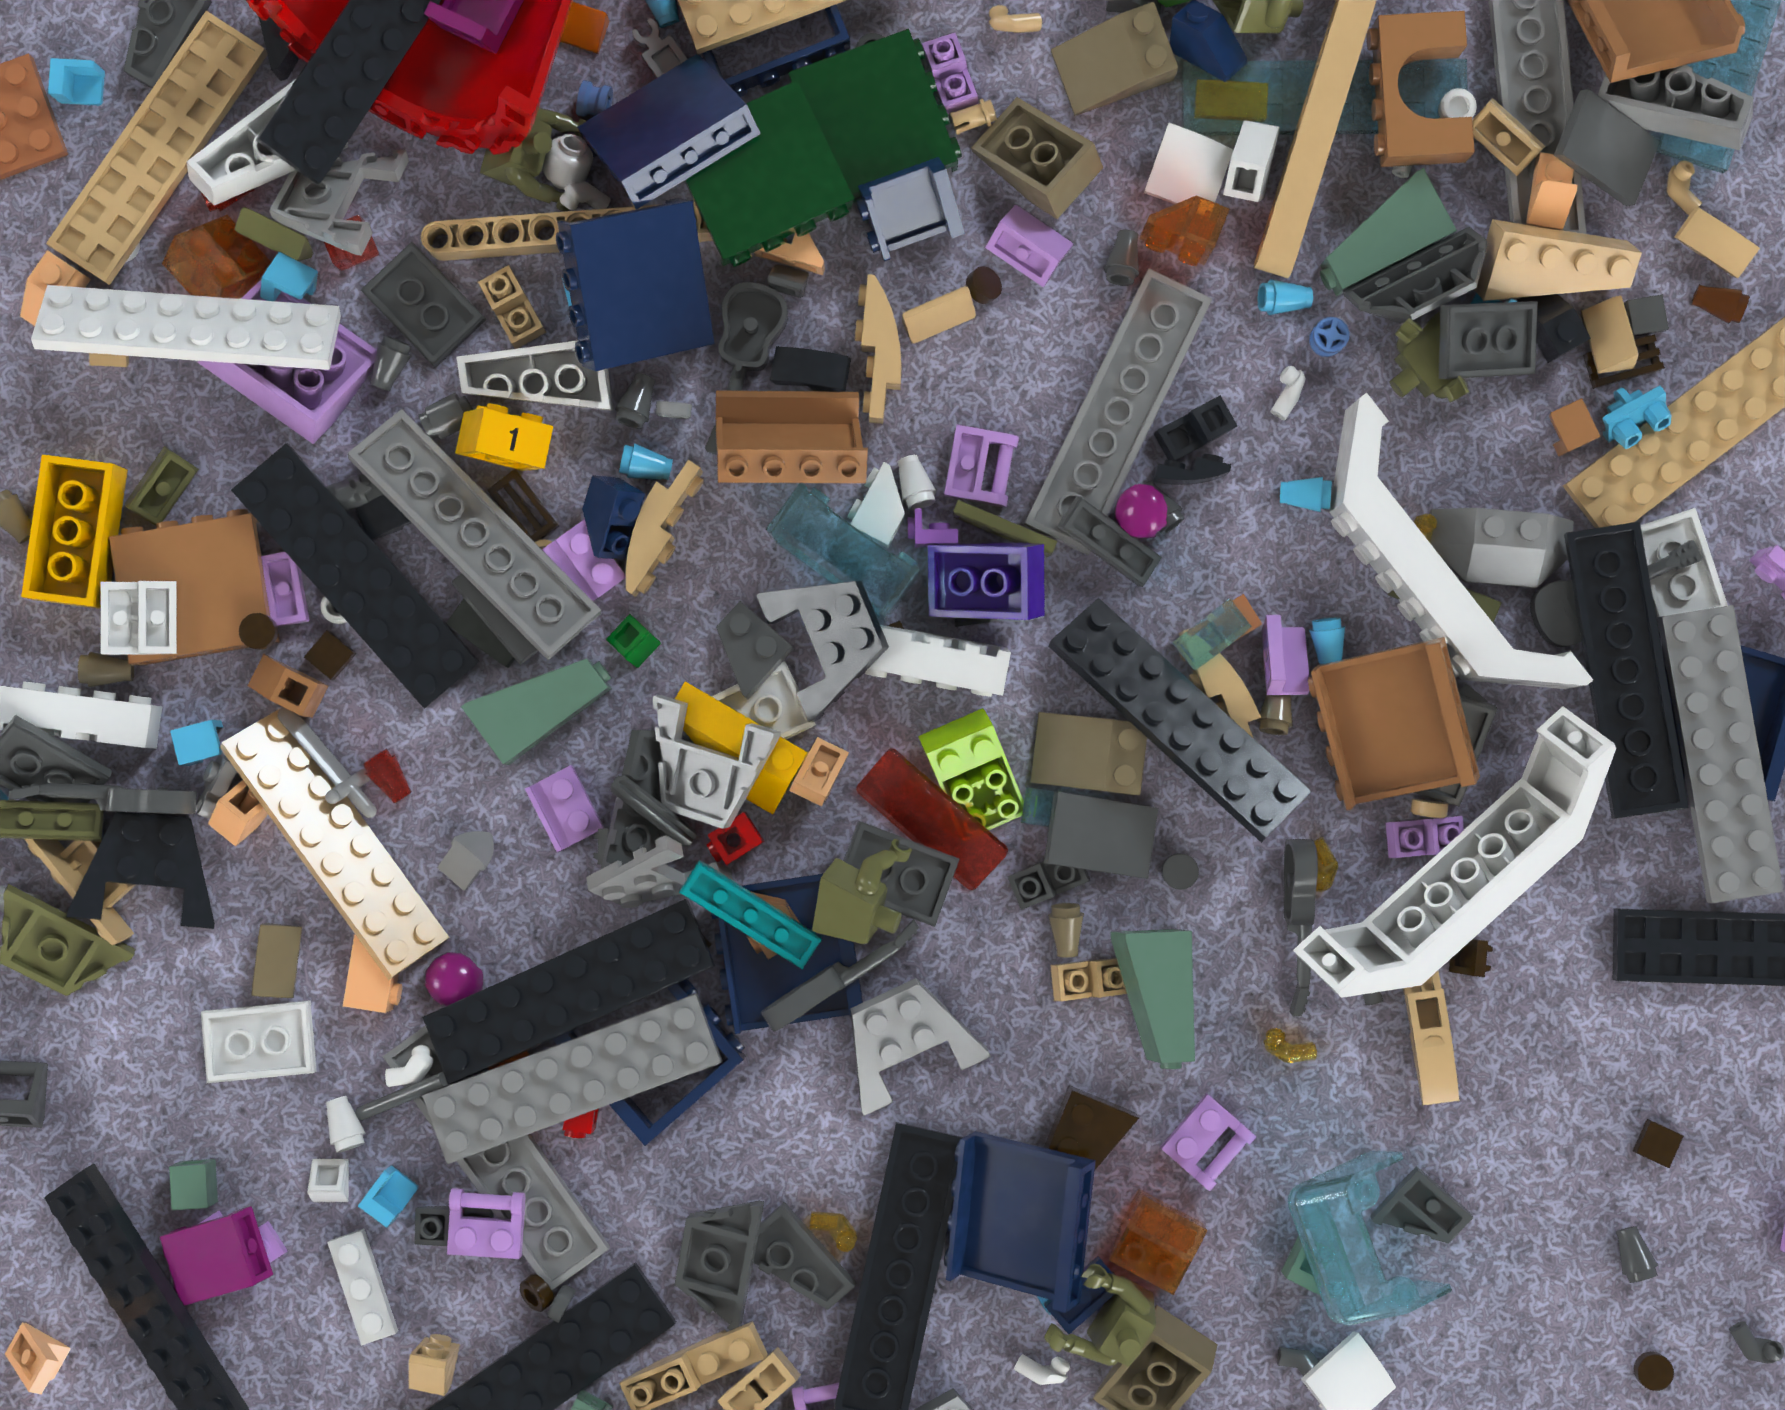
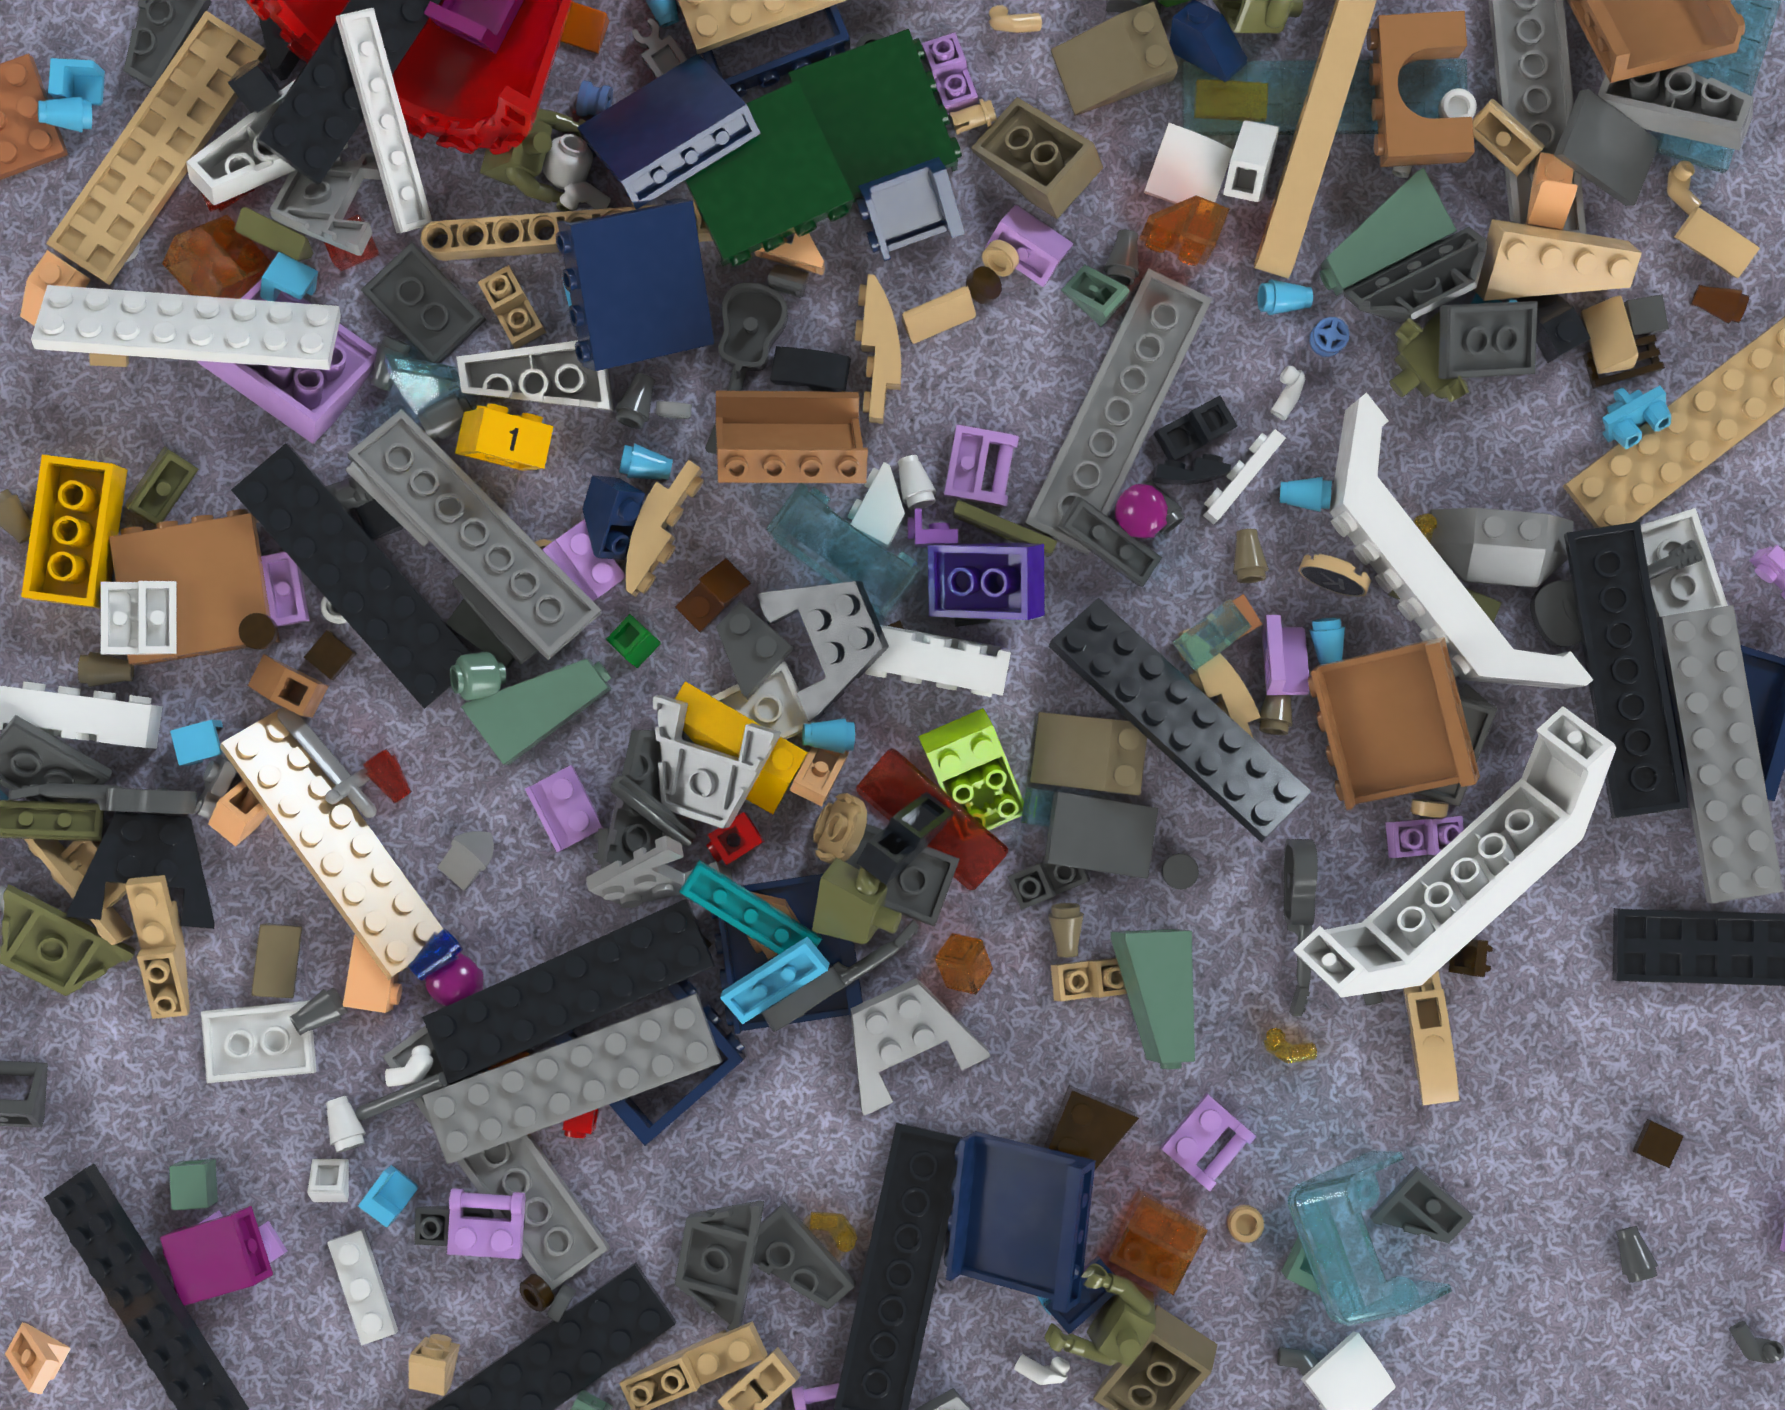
(66, 113): none -> medium azure cone
(161, 946): none -> tan slope
(255, 86): none -> black slope
(319, 1011): none -> dark grey cone
(368, 484): none -> light grey bar
(384, 119): none -> white tile
(422, 381): none -> clear light blue slope
(437, 953): none -> clear blue cone
(477, 675): none -> sand green head
(504, 483): dark brown tile -> none
(713, 594): none -> reddish brown slope
(775, 980): none -> medium azure plate
(830, 735): none -> medium azure cone
(840, 828): none -> tan tile
(904, 837): none -> black slope
(964, 963): none -> clear orange panel
(1000, 257): none -> tan tile
(1096, 294): none -> sand green slope
(1242, 474): none -> white plate
(1245, 1223): none -> tan tile
(1249, 557): none -> dark tan cone
(1327, 865): clear yellow arm -> none
(1334, 575): none -> tile
(1573, 427): medium nougat panel -> none
(1653, 1371): dark brown tile -> none

